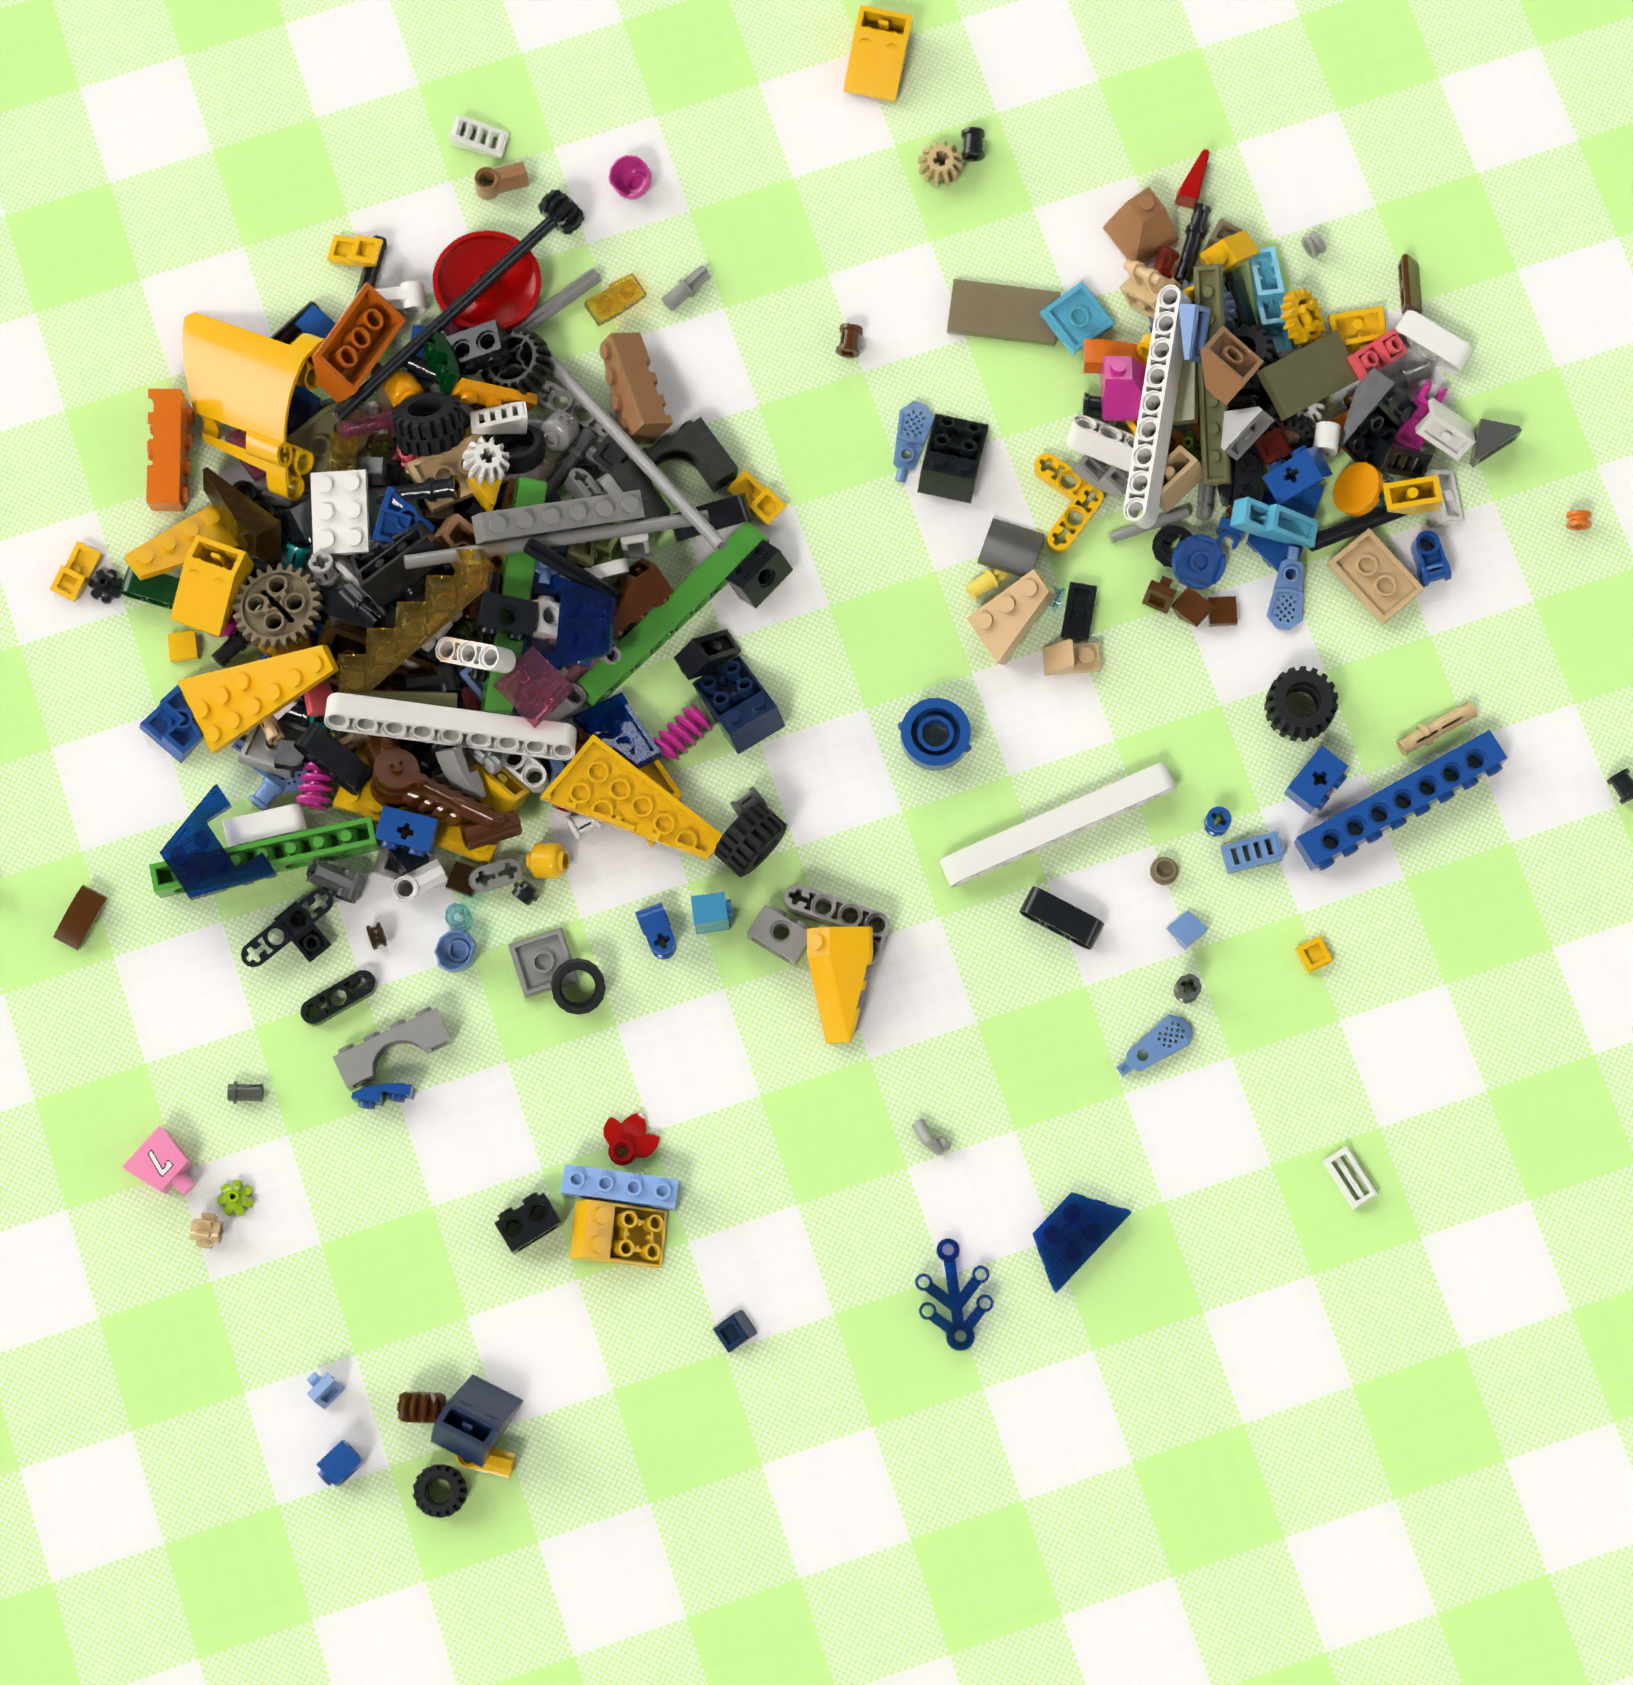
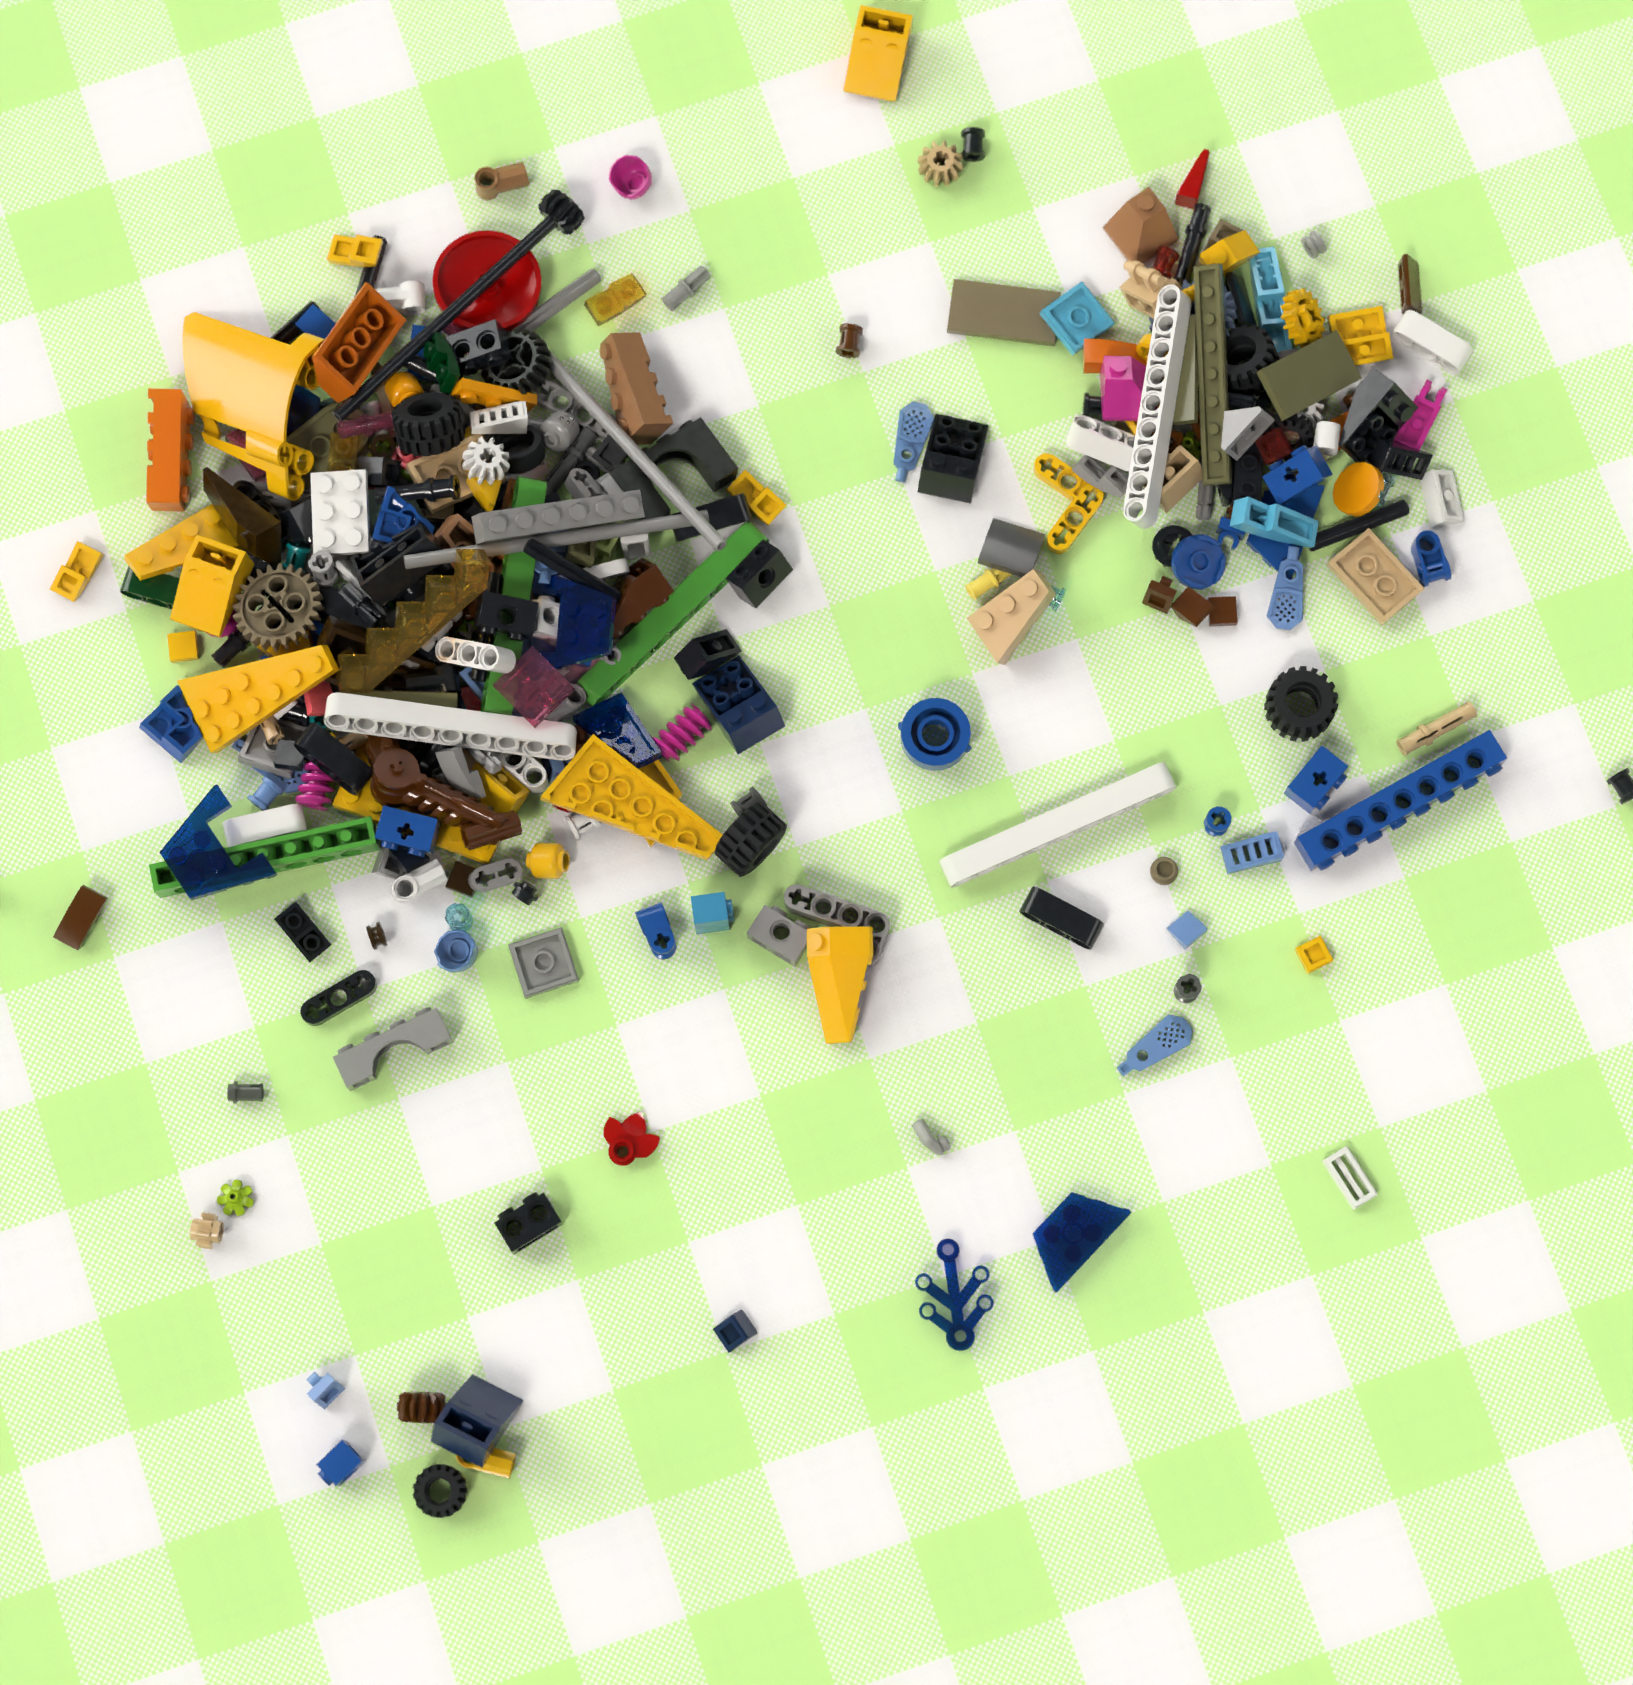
(106, 586): black plant -> none
(161, 1163): bright pink torso -> none
(289, 930): black beam -> none
(341, 882): dark grey piece -> none
(375, 1094): blue slope -> none
(481, 129): white slope -> none
(582, 1007): black tyre -> none
(618, 1234): yellow slope -> none
(620, 1187): light blue brick -> none
(1071, 658): tan slope -> none
(1078, 611): black plate -> none
(1162, 520): light grey bar -> none
(1194, 330): medium blue slope -> none
(1227, 365): medium nougat slope -> none
(1377, 354): coral slope -> none
(1412, 375): flat silver axle -> none
(1413, 495): yellow slope -> none
(1446, 430): white panel -> none
(1491, 438): dark grey slope -> none
(1578, 520): orange bush -> none

